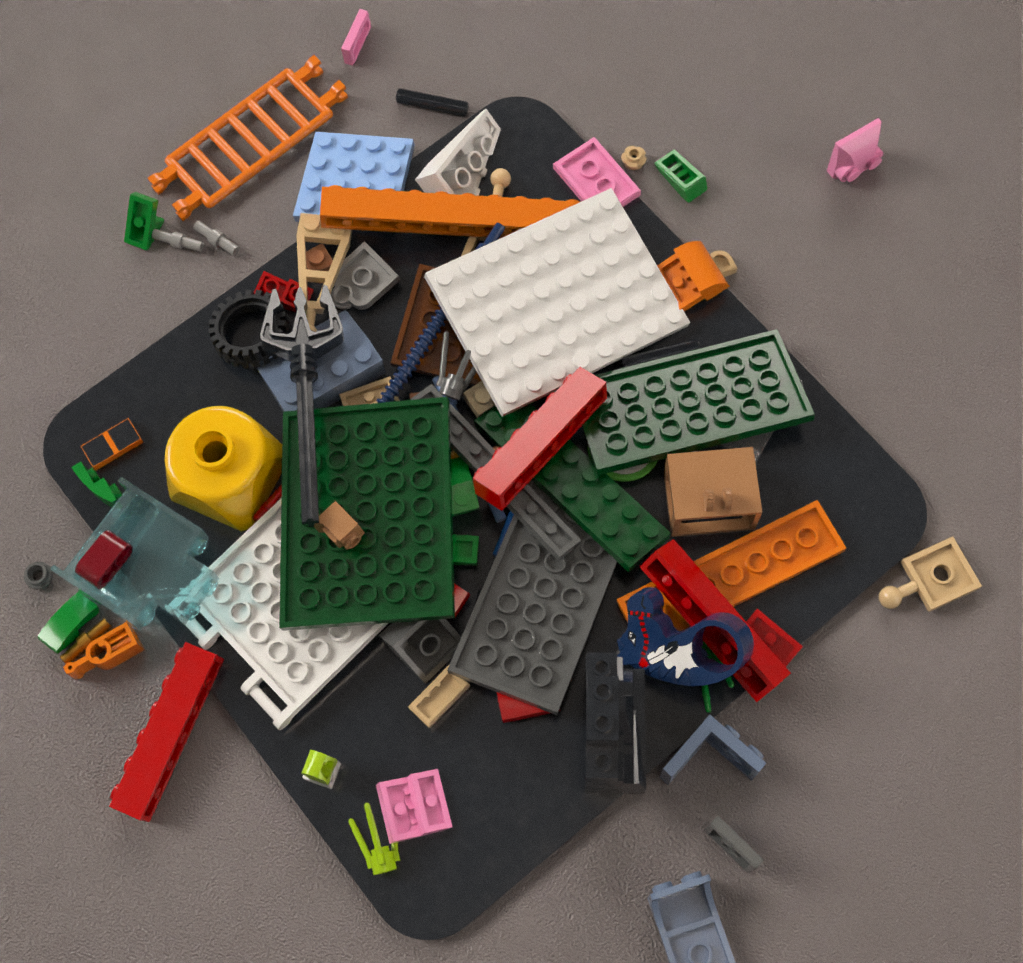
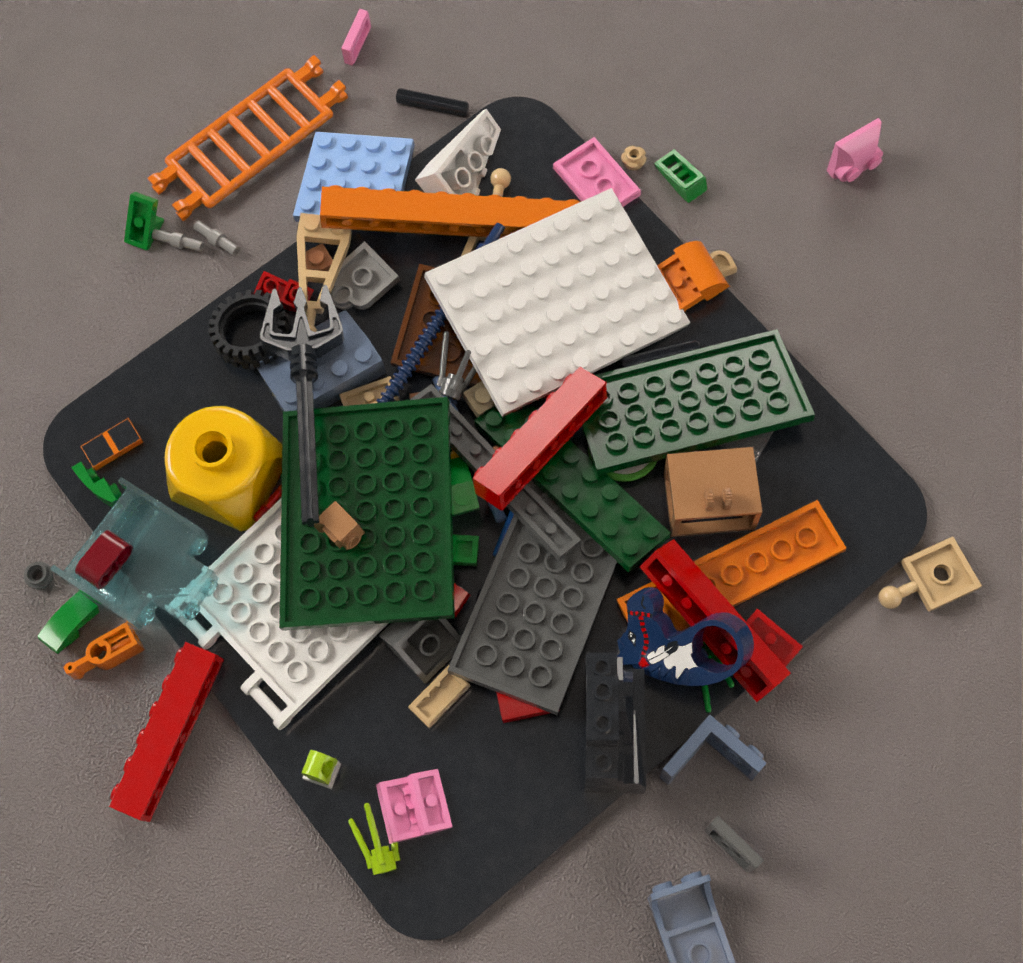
(84, 639): pearl gold bar -> none

